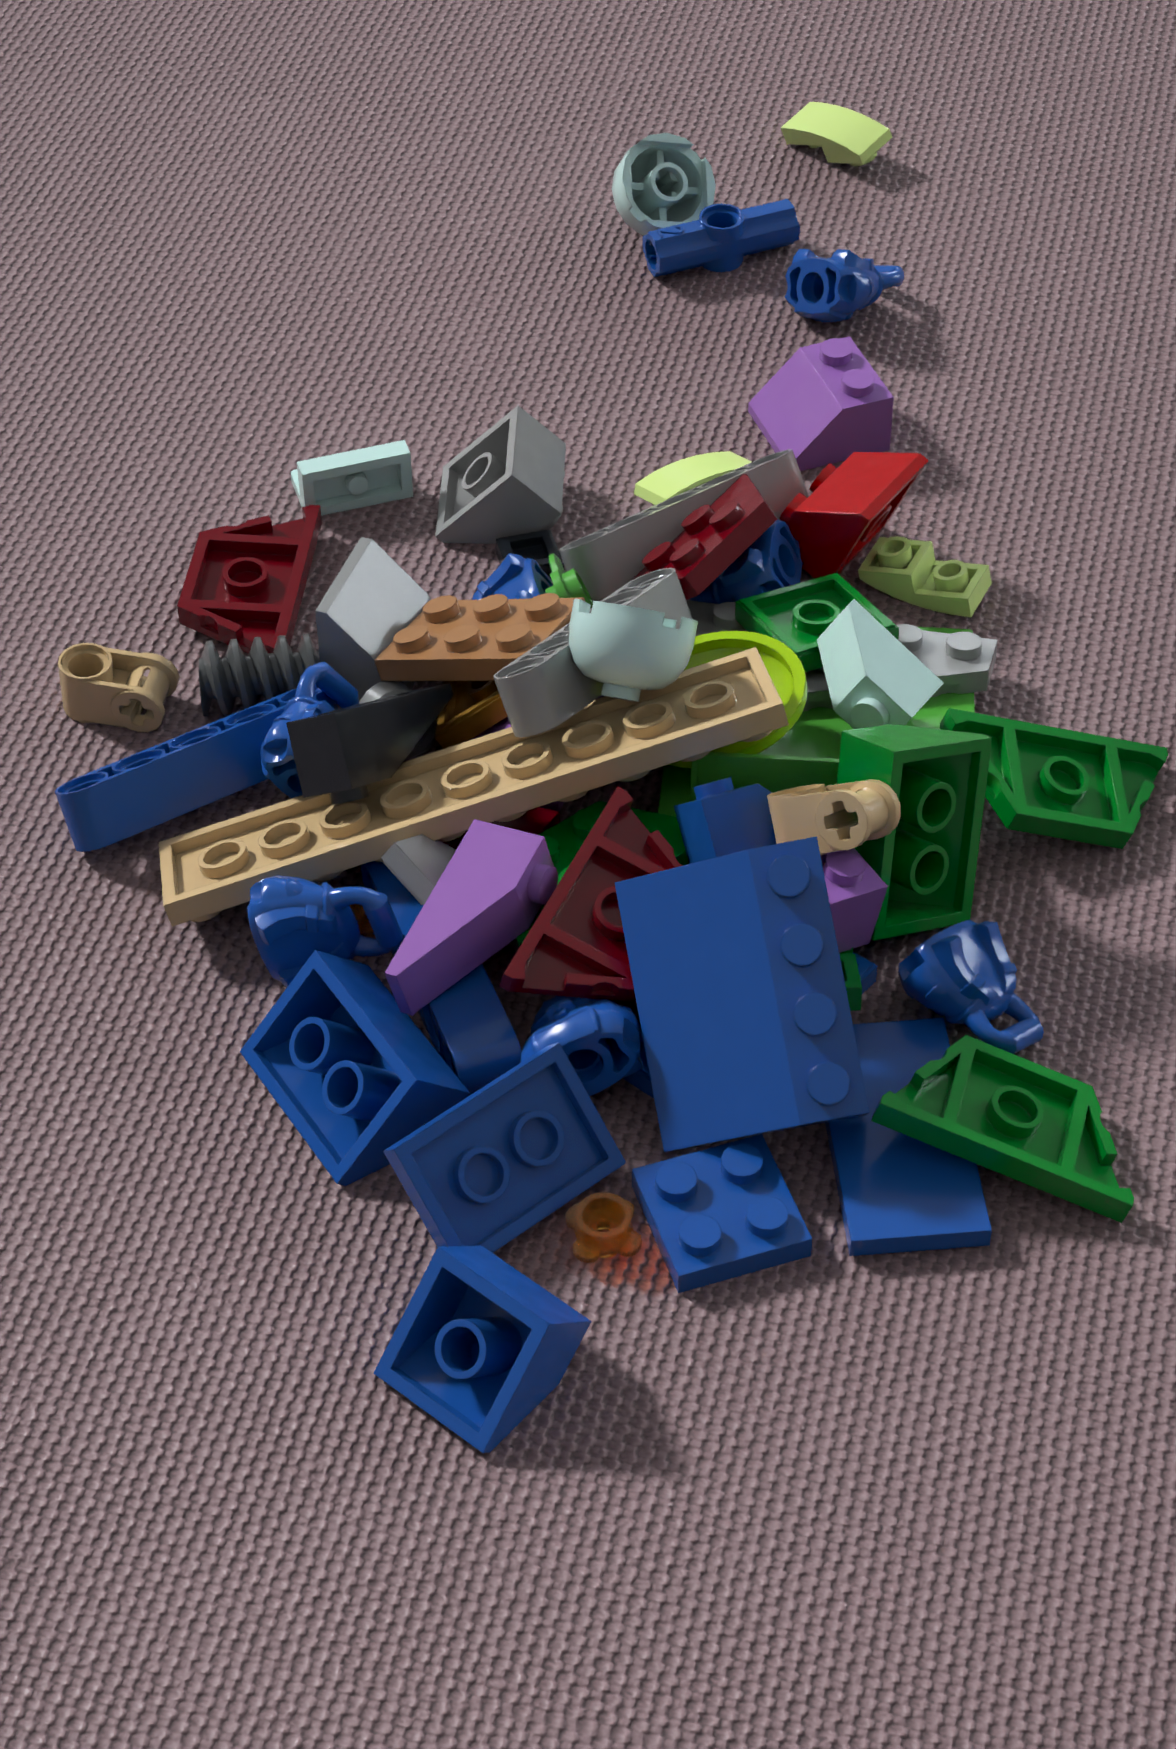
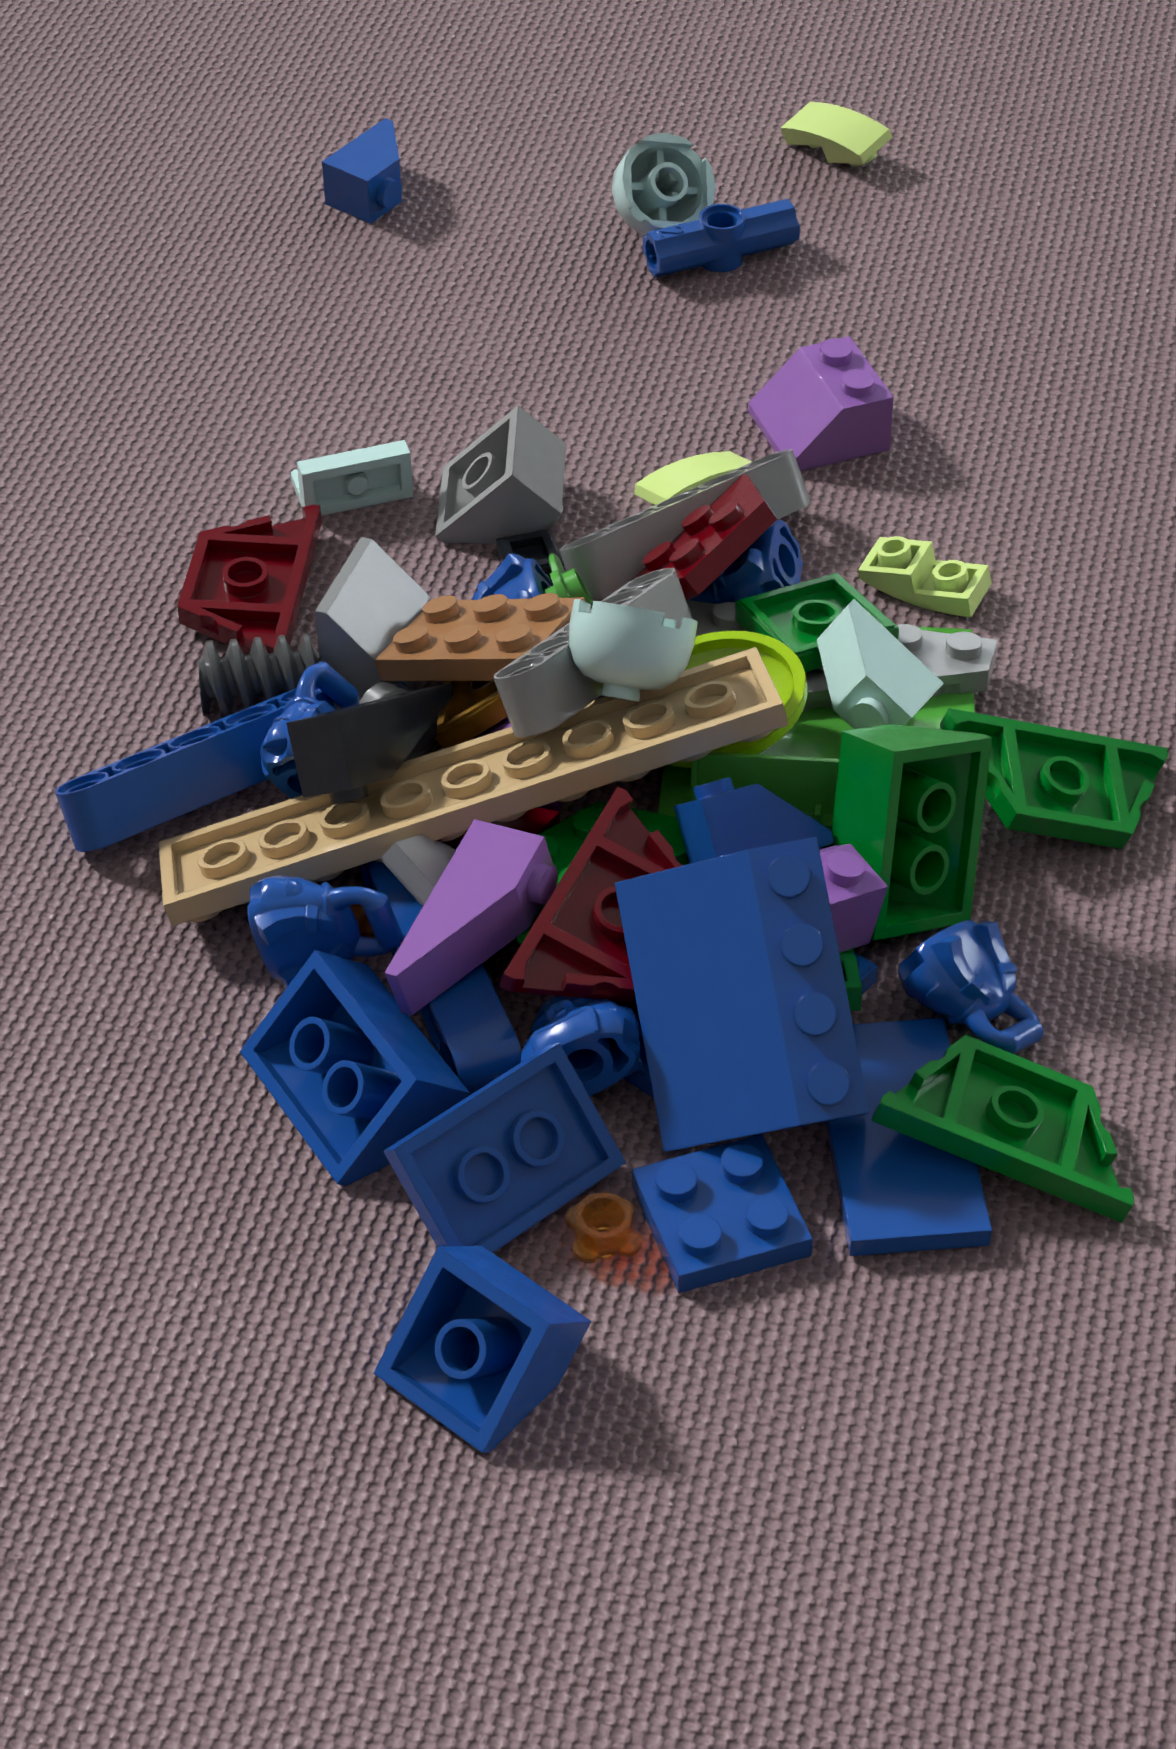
(110, 686): tan piece -> none
(365, 174): none -> blue slope
(836, 285): blue piece -> none
(837, 814): tan piece -> none
(849, 507): red slope -> none

